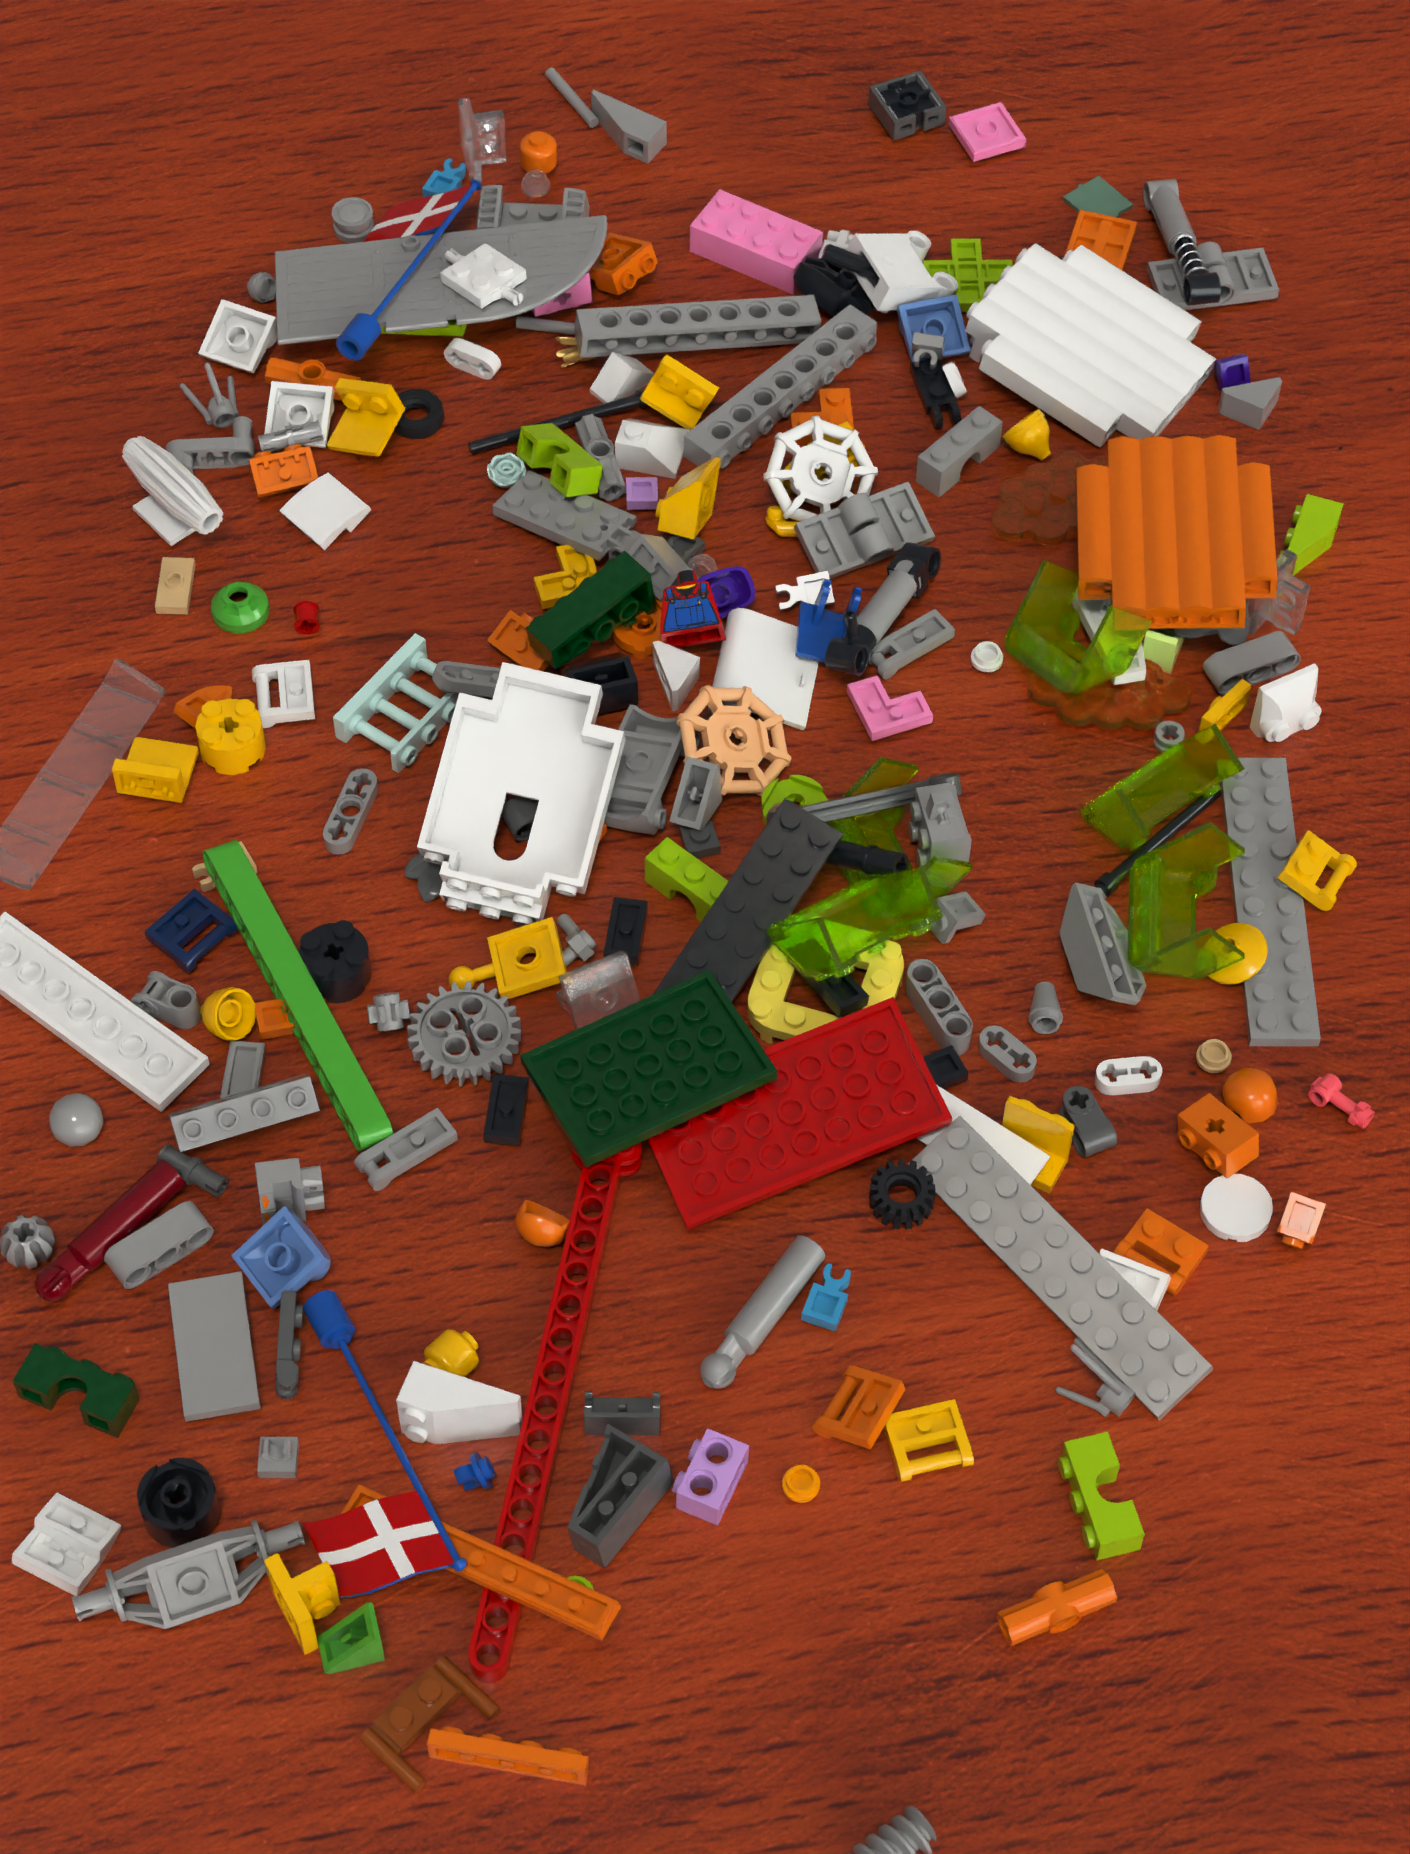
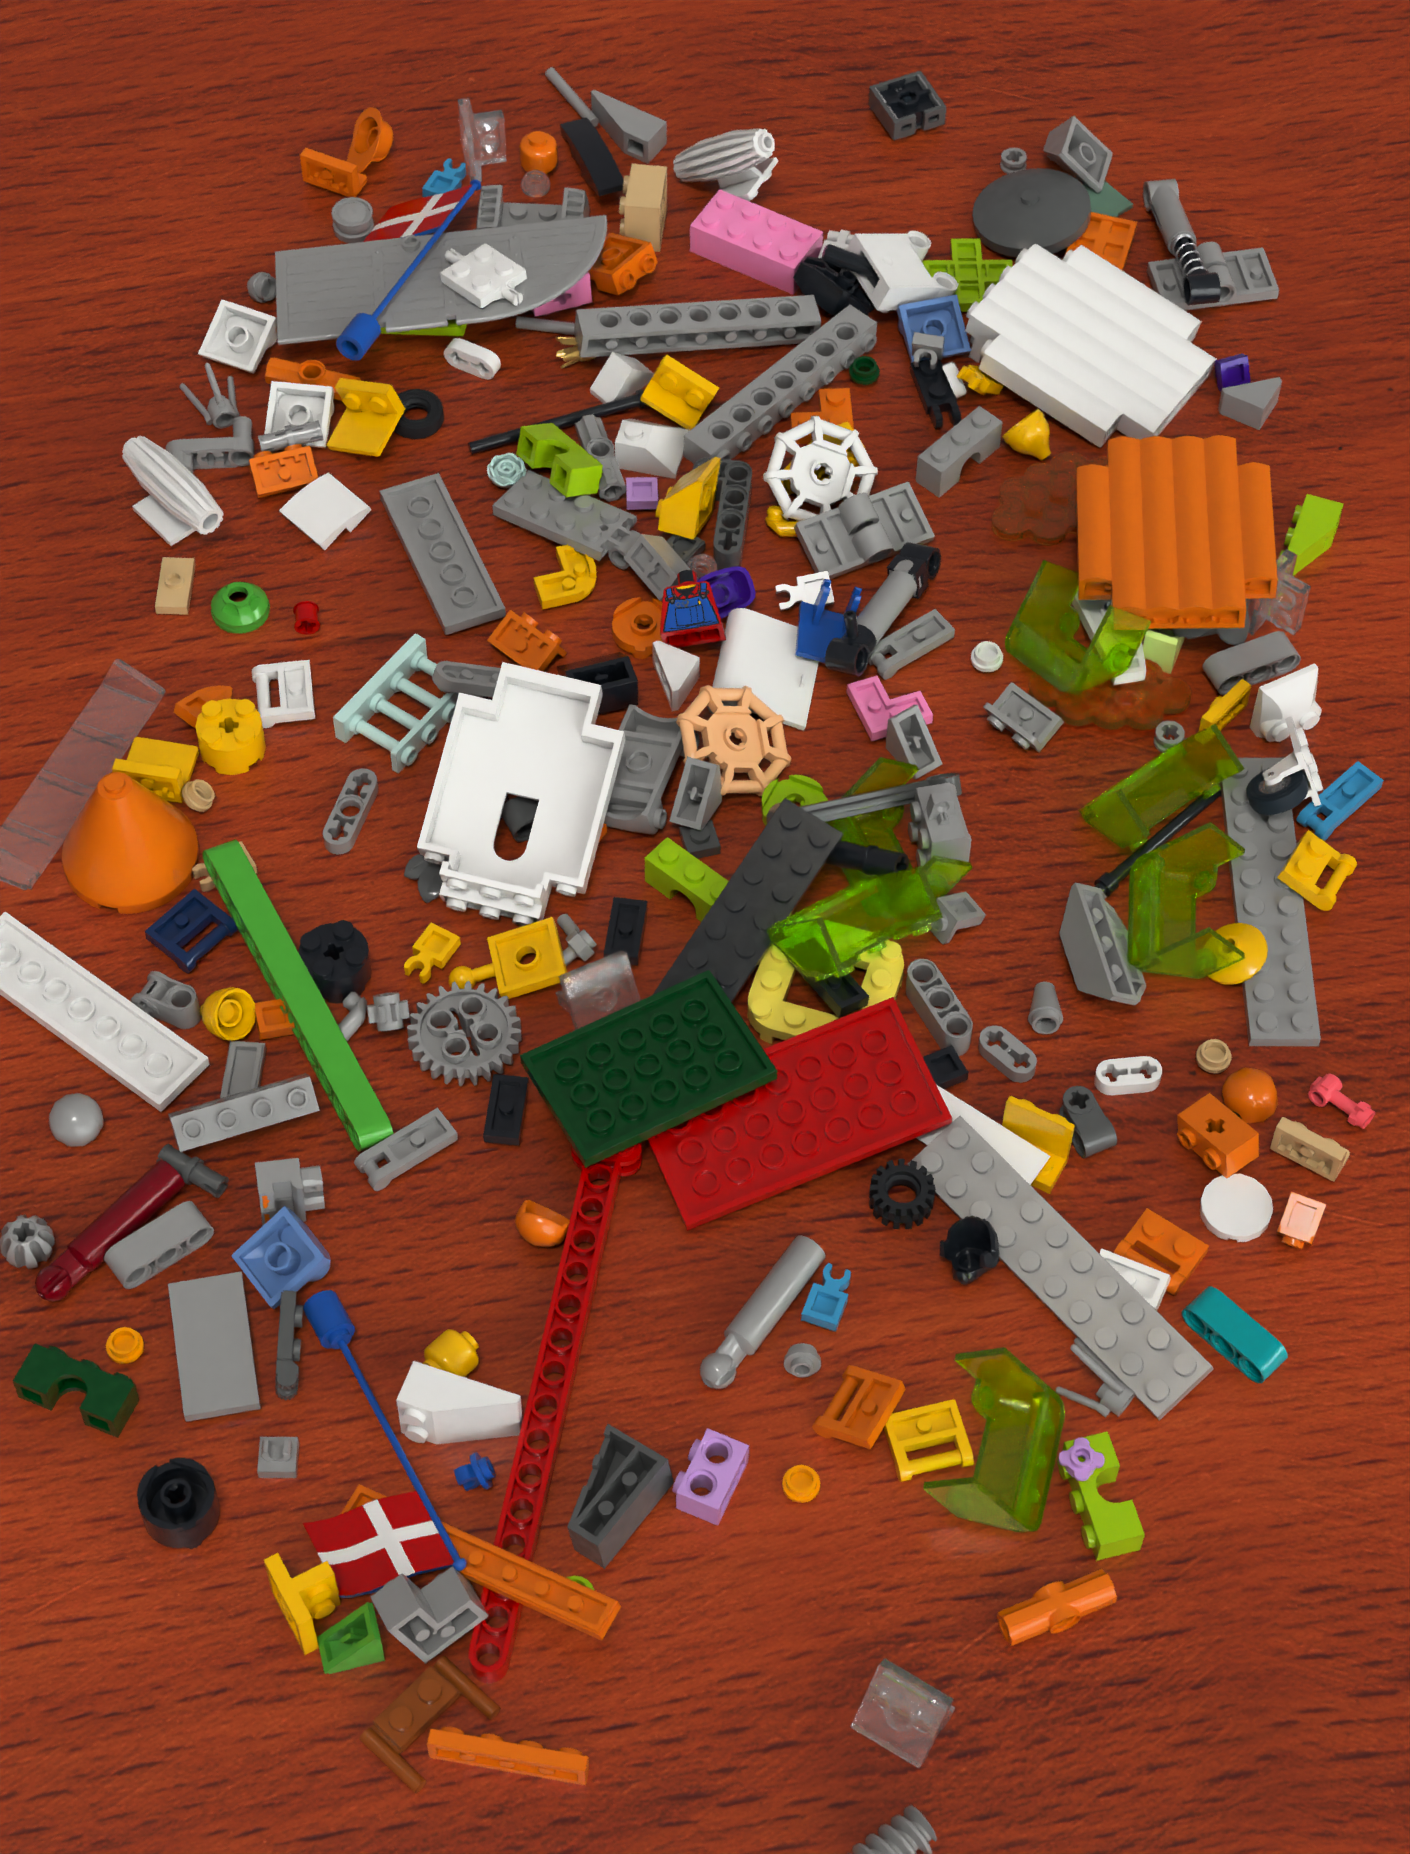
(66, 1544): white slope -> none
(124, 1345): none -> light orange plate
(129, 848): none -> orange cone
(189, 1577): light grey plate -> none
(198, 795): none -> tan plate
(331, 173): none -> orange bracket
(356, 1016): none -> light grey arm
(370, 139): none -> orange piece
(431, 1616): none -> light grey brick
(432, 948): none -> yellow plate
(442, 554): none -> light grey plate
(593, 156): none -> black slope
(593, 610): dark green wedge -> none
(628, 1415): dark grey hinge -> none
(644, 204): none -> tan brick
(733, 158): none -> white plate
(734, 499): none -> dark grey beam
(802, 1360): none -> light grey plate
(864, 370): none -> dark green plate
(902, 1713): none -> clear bracket
(911, 742): none -> light grey slope
(971, 1248): none -> black hair
(979, 380): none -> yellow plate
(987, 131): bright pink plate -> none
(1007, 157): none -> light grey bush
(1015, 1448): none -> clear neon green windscreen
(1024, 717): none -> light grey bracket
(1031, 209): none -> dark grey dish
(1079, 153): none -> light grey slope
(1081, 1470): none -> lavender plate
(1234, 1334): none -> teal beam
(1288, 780): none -> plate
(1309, 1149): none -> tan bracket
(1340, 800): none -> dark azure plate

